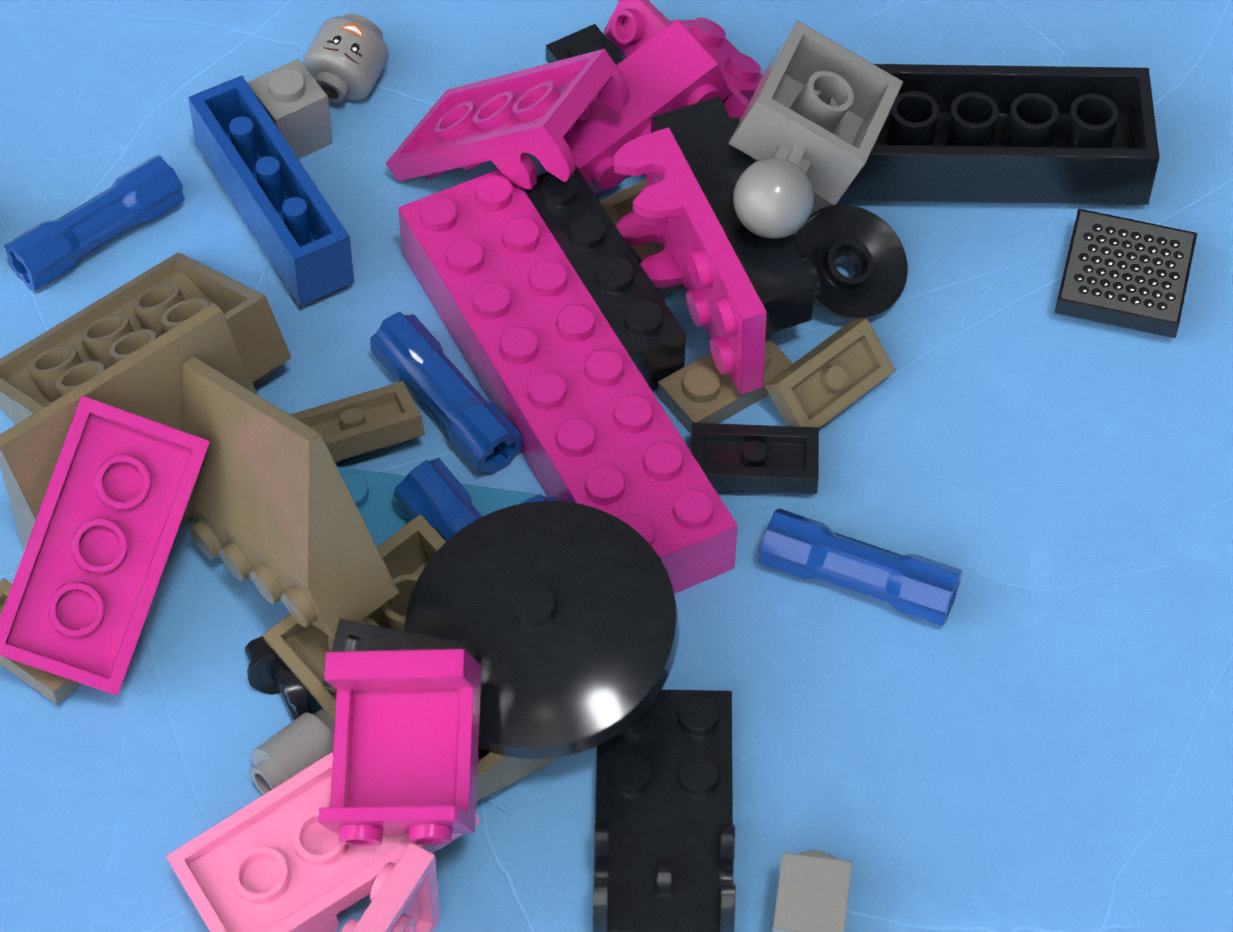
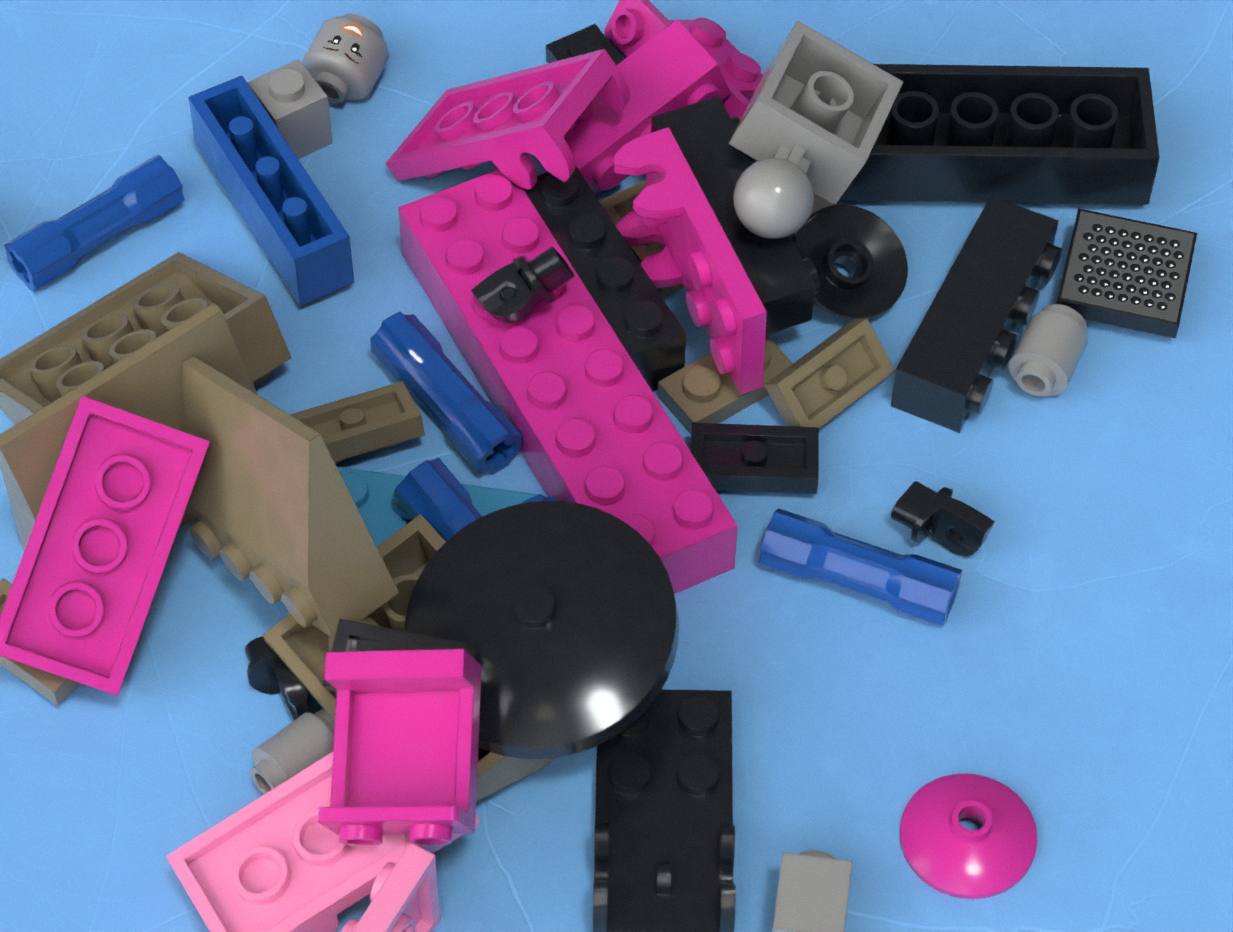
(521, 285): none -> black piece
(943, 518): none -> black piece
(965, 860): none -> dark pink dish
(975, 314): none -> black brick
(1049, 350): none -> light grey brick

